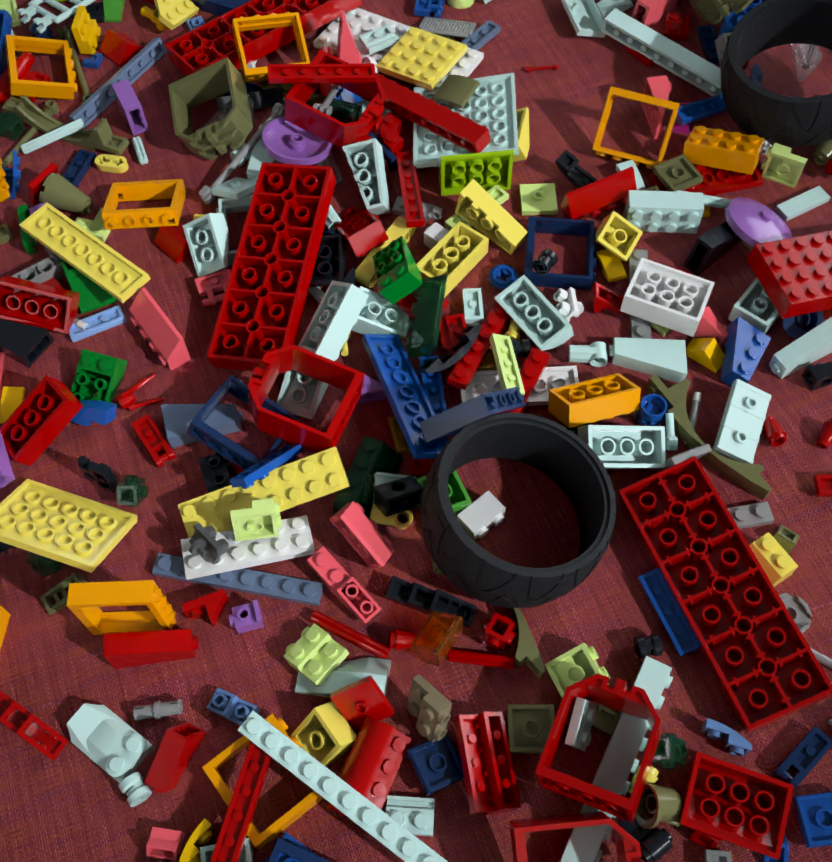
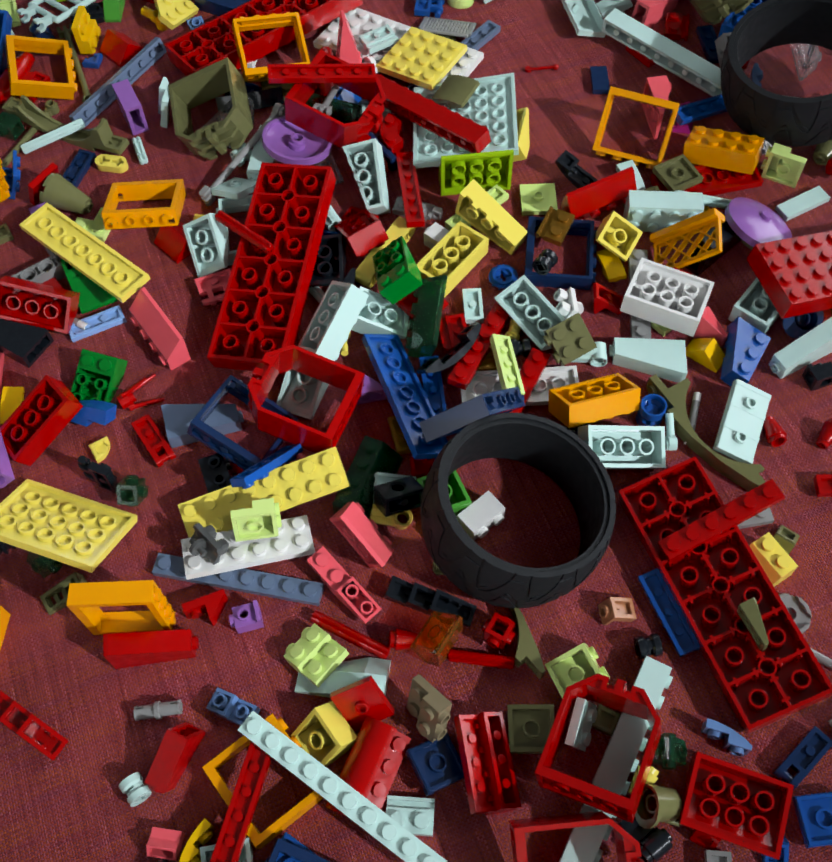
(28, 241): green plate -> none
(100, 449): none -> light yellow tile
(108, 740): light aqua slope -> none
(164, 102): none -> light aqua slope
(244, 231): none -> red axle
(555, 226): none -> pearl gold plate
(569, 340): none -> olive plate
(599, 79): none -> dark blue tile
(617, 610): none -> nougat bracket
(685, 230): none -> light orange fence
(698, 452): light grey plate -> none
(721, 520): none -> red plate
(752, 619): none -> olive slope

